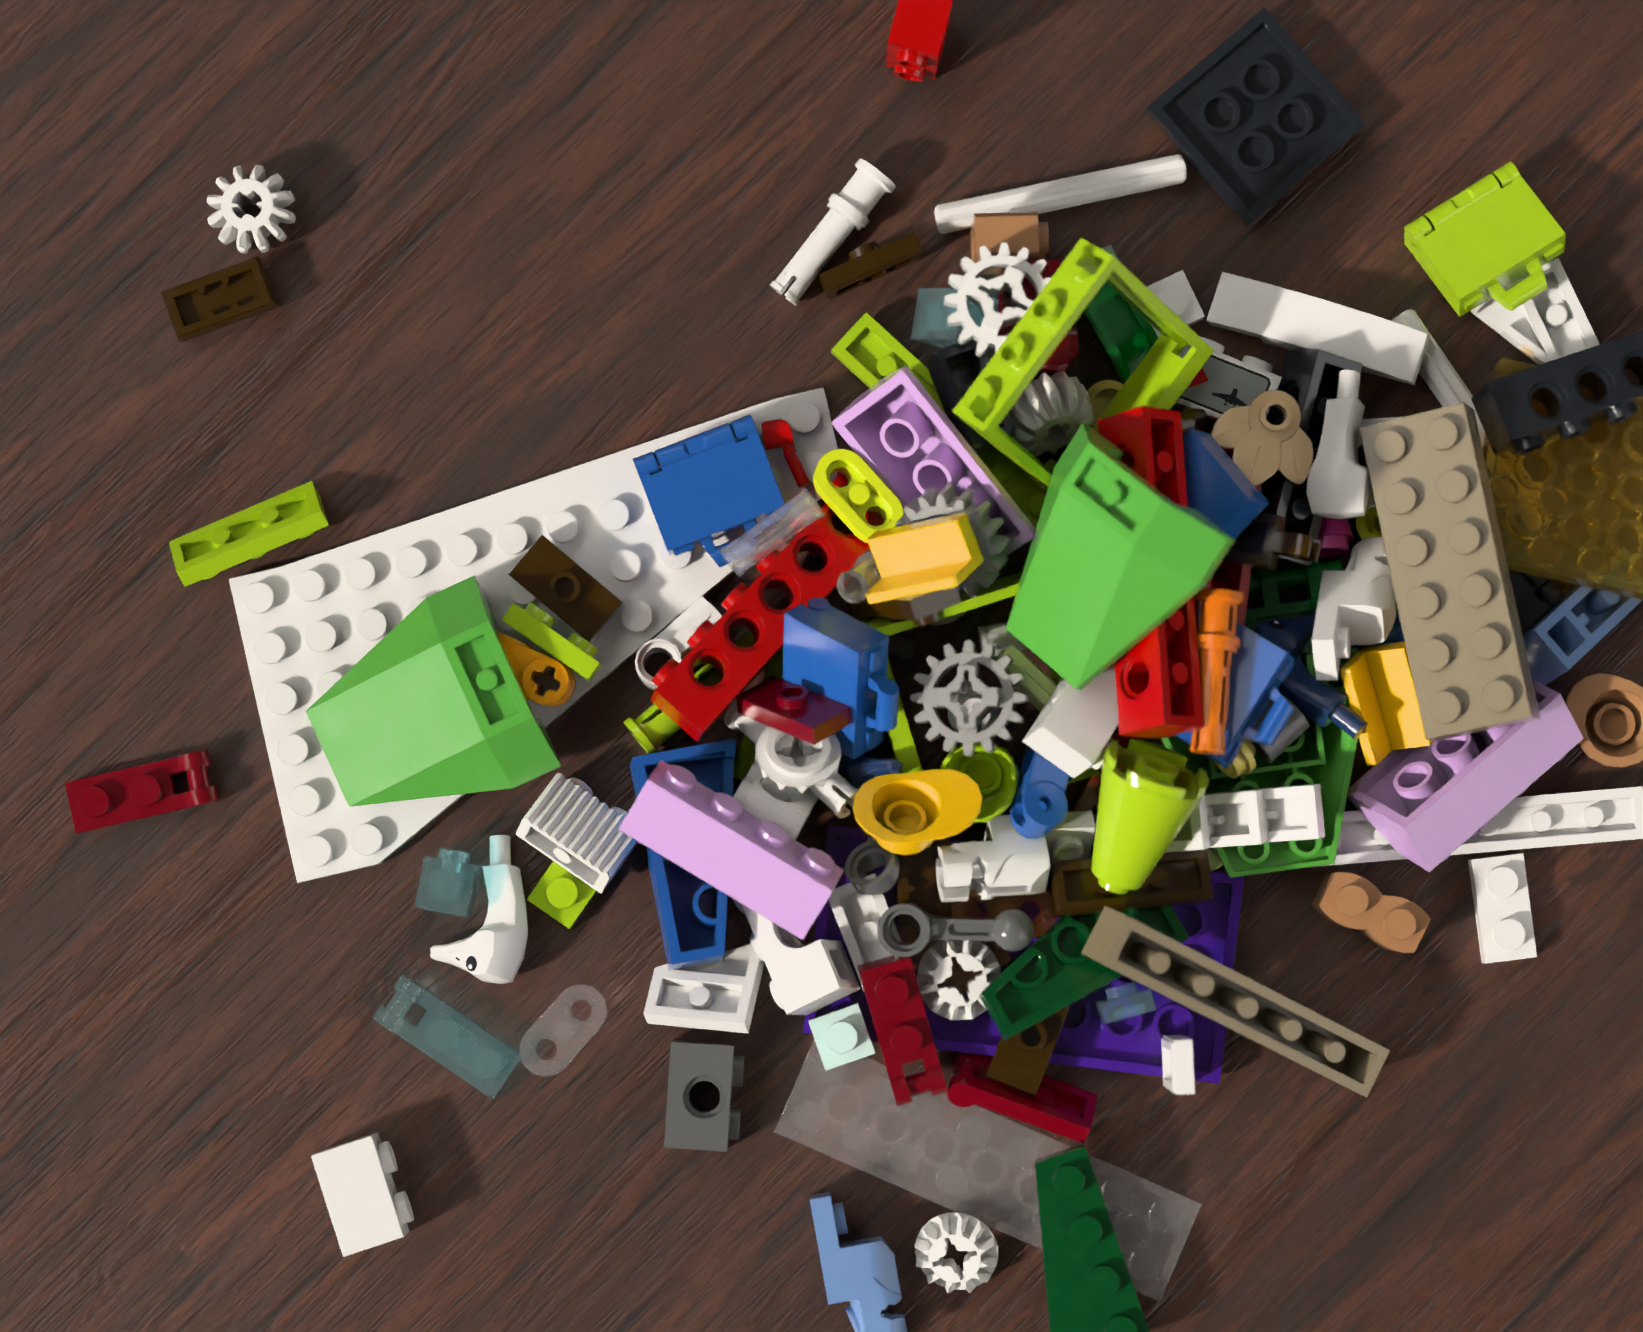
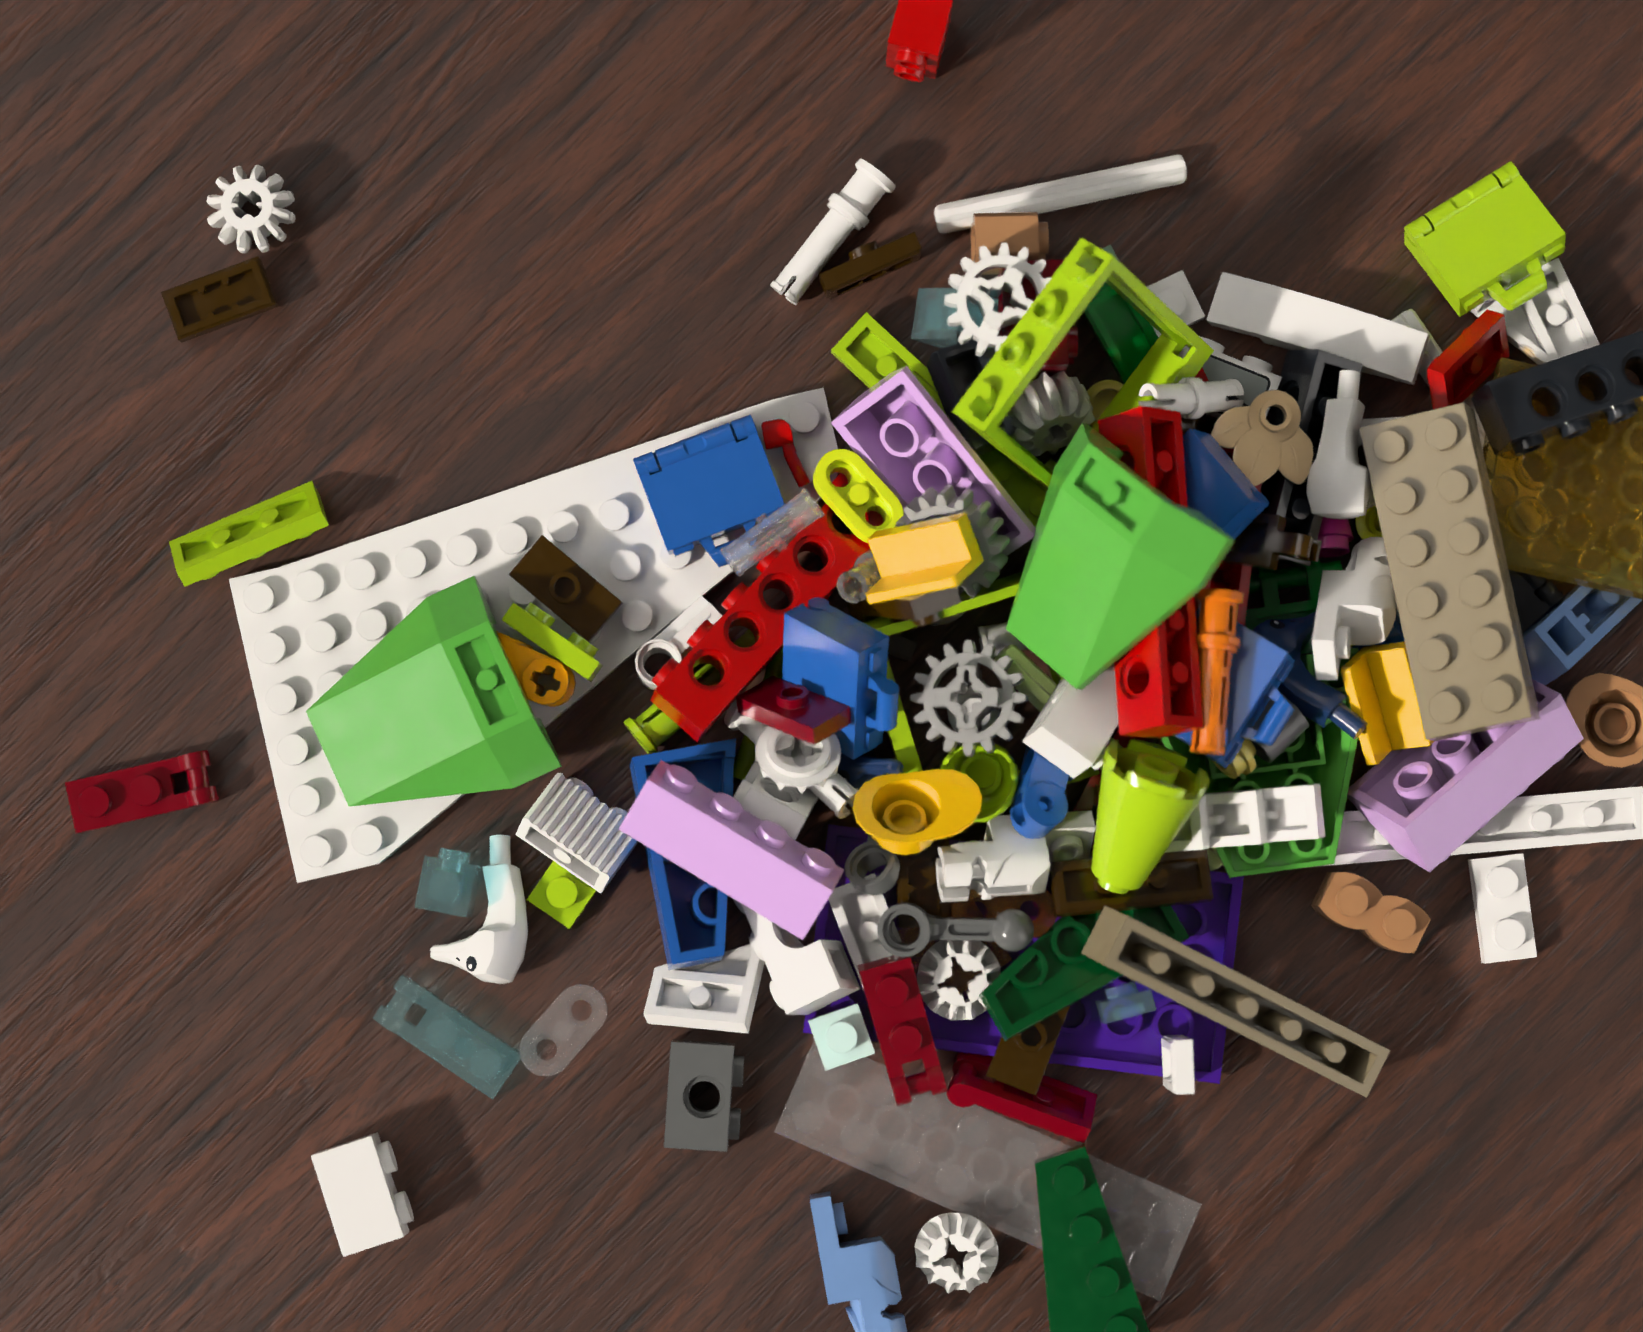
(1193, 396): none -> white pin
(1255, 117): black plate -> none
(1468, 360): none -> red plate

